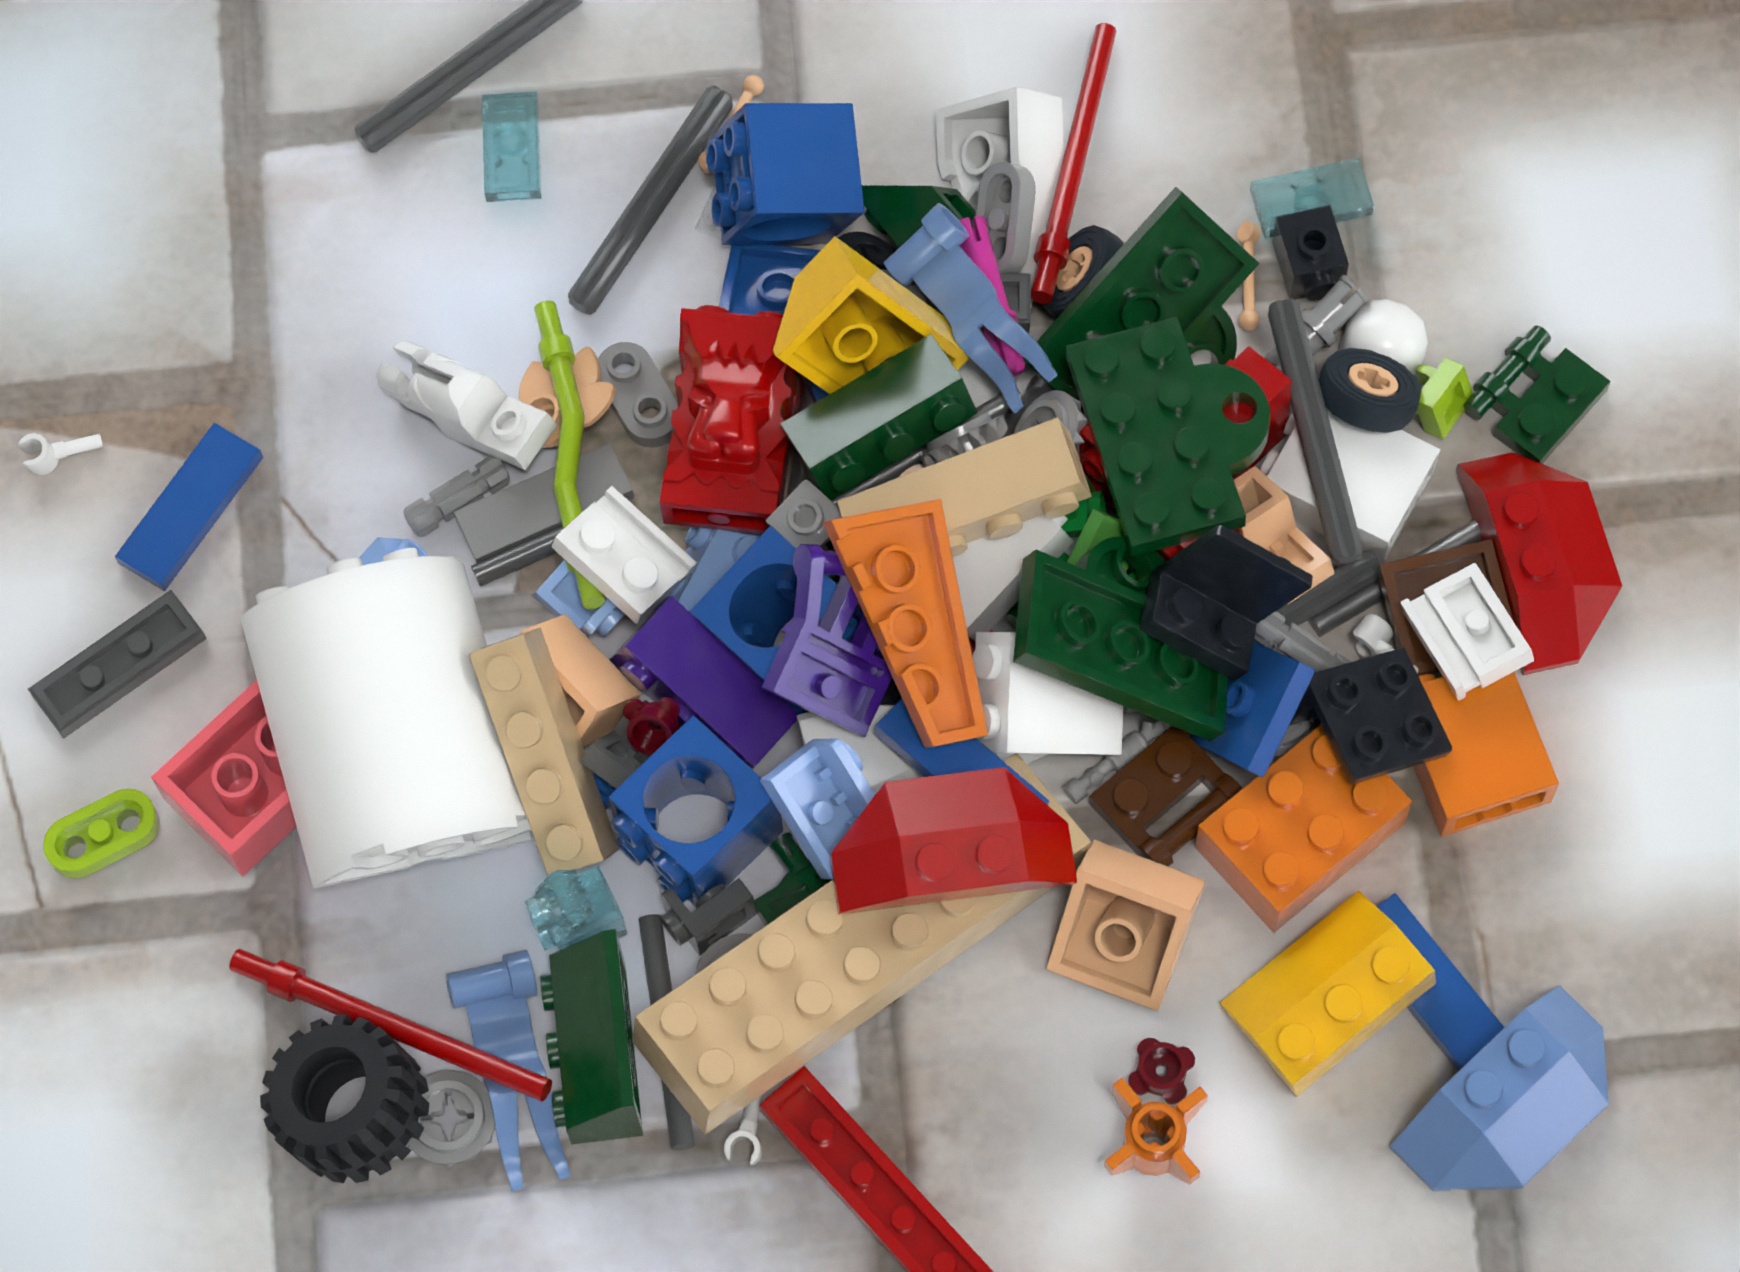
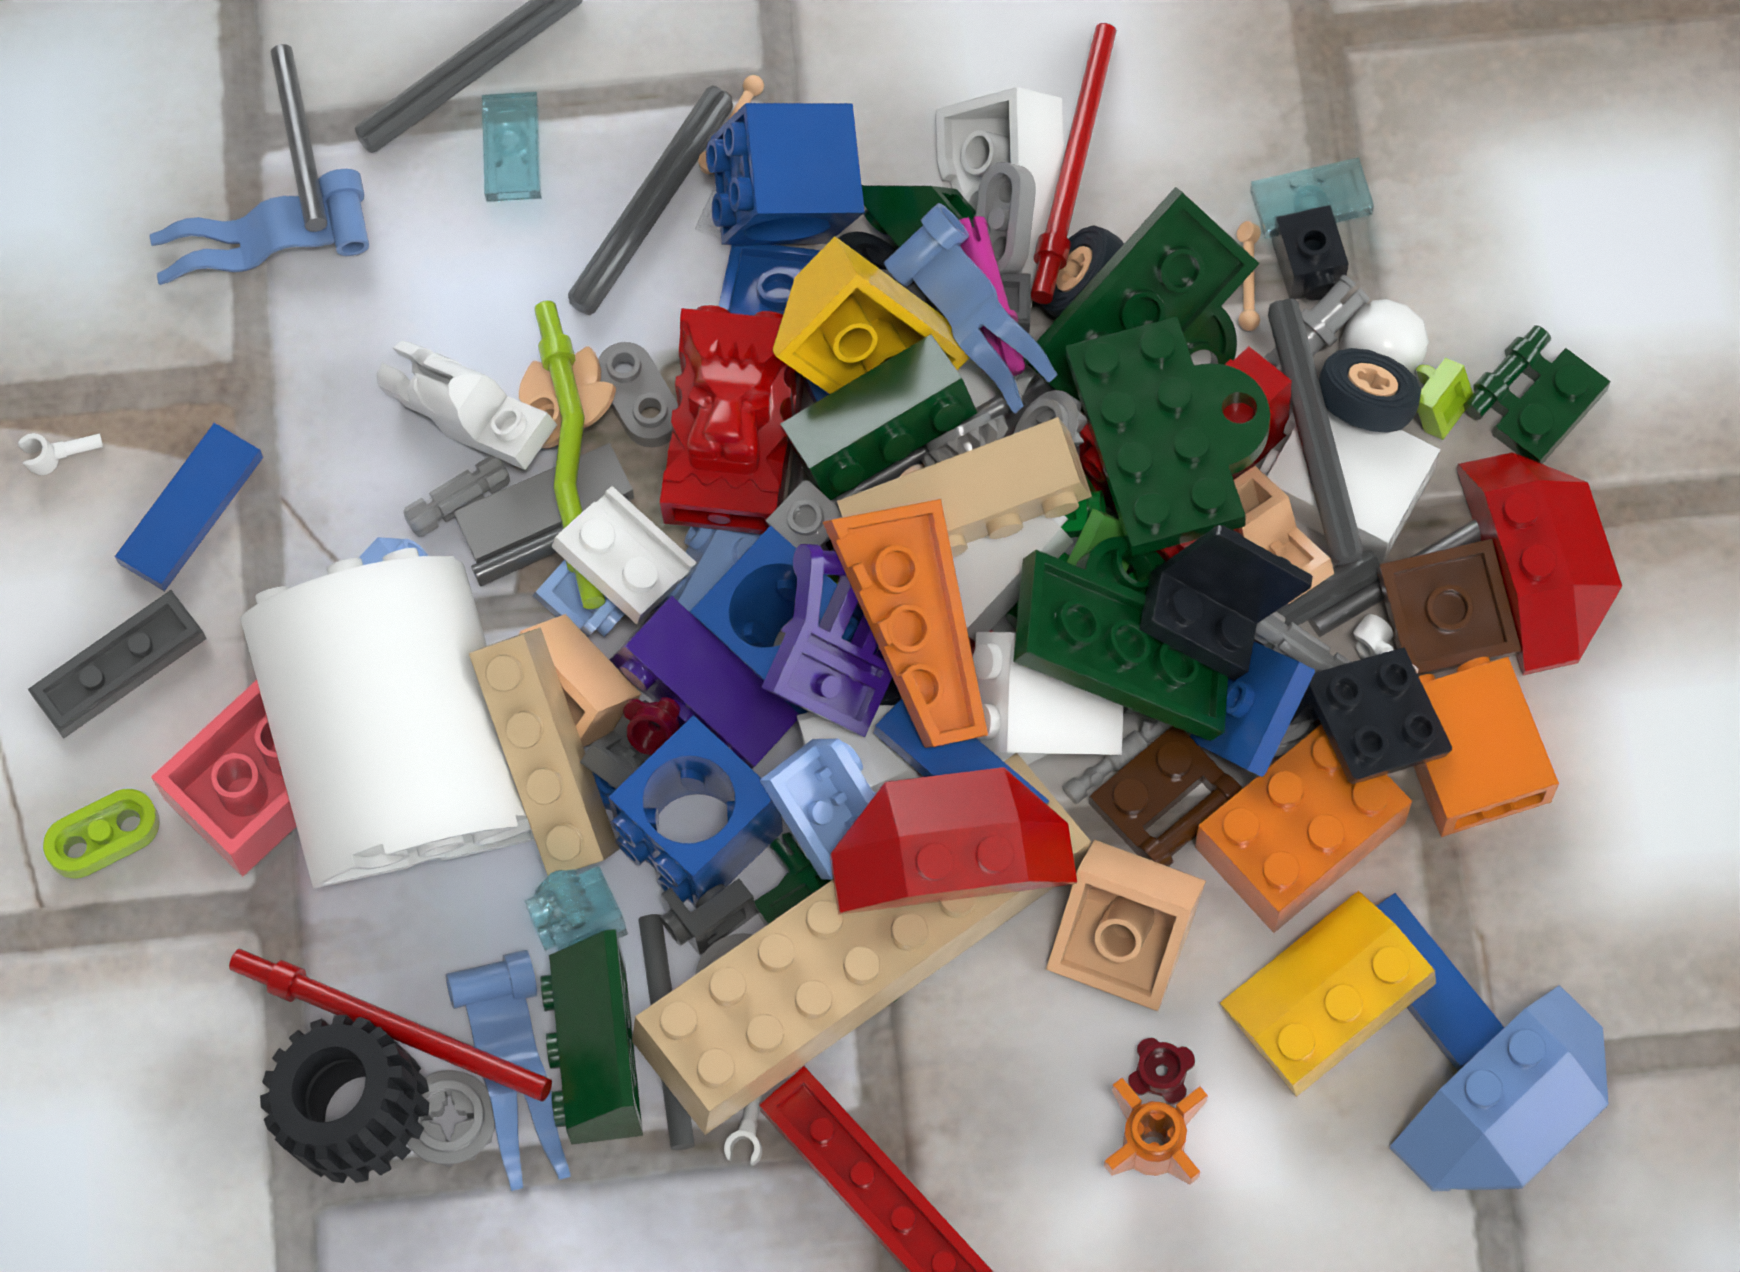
(273, 227): none -> medium blue flag
(298, 138): none -> flat silver bar
(1467, 631): white plate -> none

